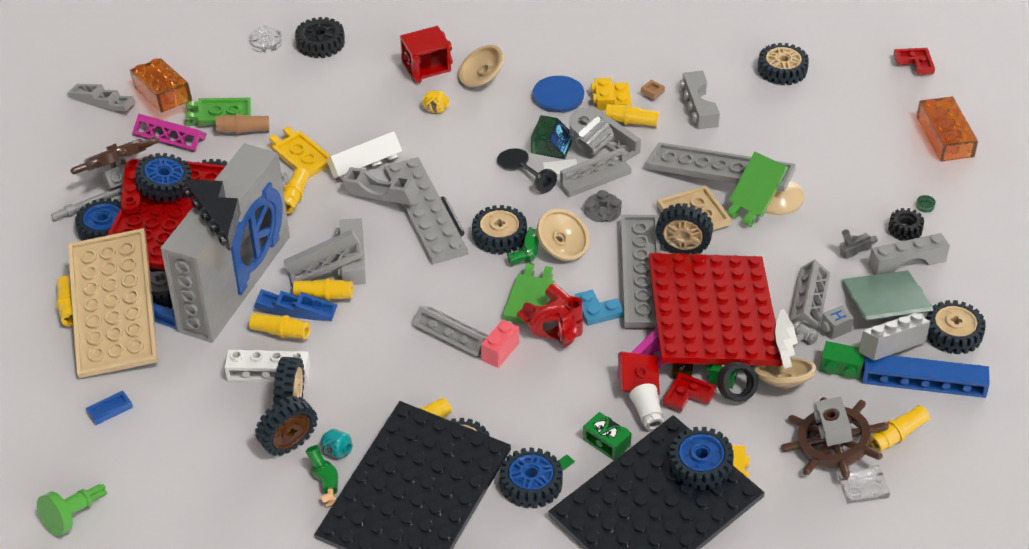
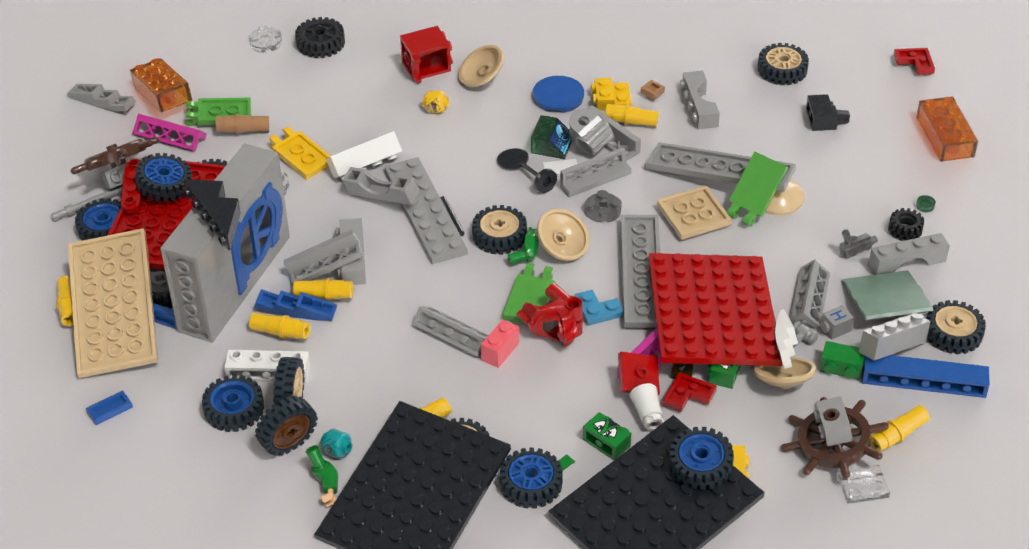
(57, 512): bright green piece -> none
(233, 403): none -> black wheel
(294, 189): yellow piece -> none
(684, 229): wheel -> none
(751, 386): black tyre -> none
(823, 113): none -> black hinge

